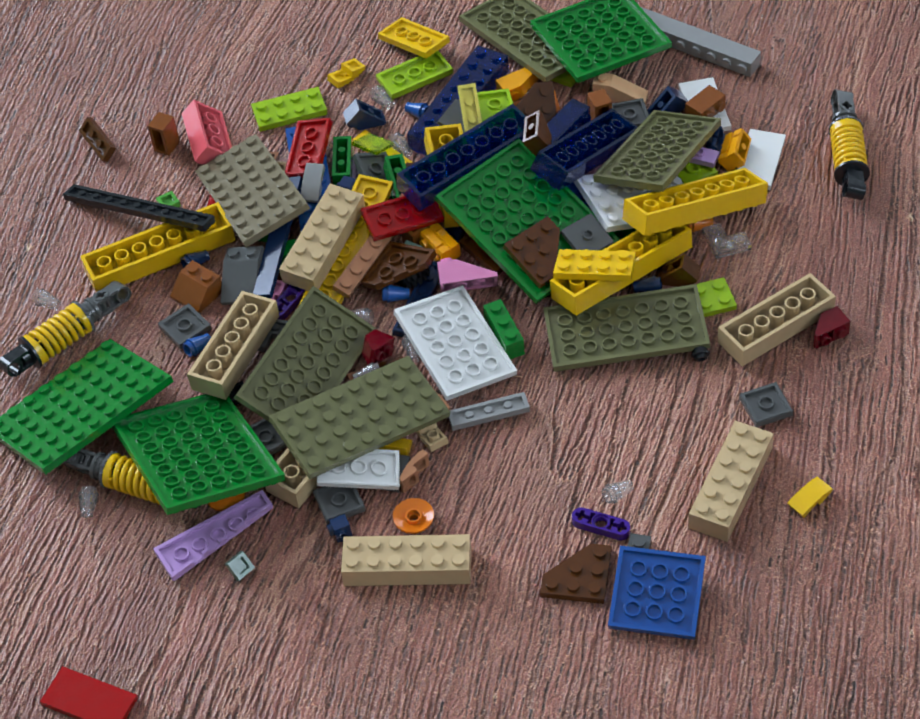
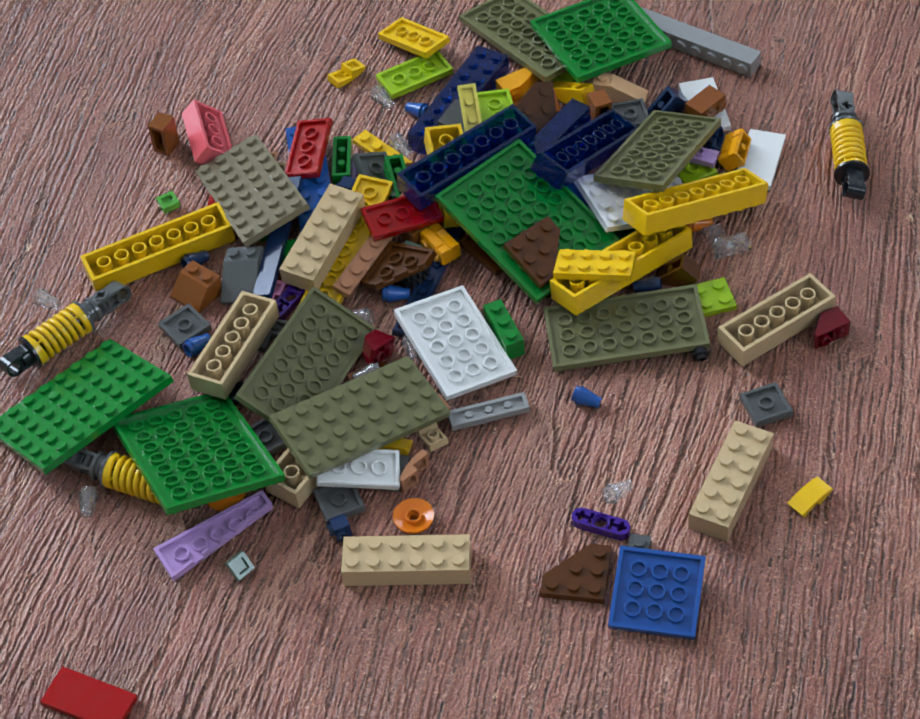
(97, 139): reddish brown plate -> none
(139, 207): black plate -> none
(289, 109): lime plate -> none
(312, 182): light grey slope -> none
(363, 116): dark blue slope -> none
(372, 143): clear neon green piece -> none
(458, 273): bright pink slope -> none
(536, 132): reddish brown slope -> none
(567, 90): none -> yellow slope
(585, 397): none -> blue cone
(586, 234): dark grey plate -> none

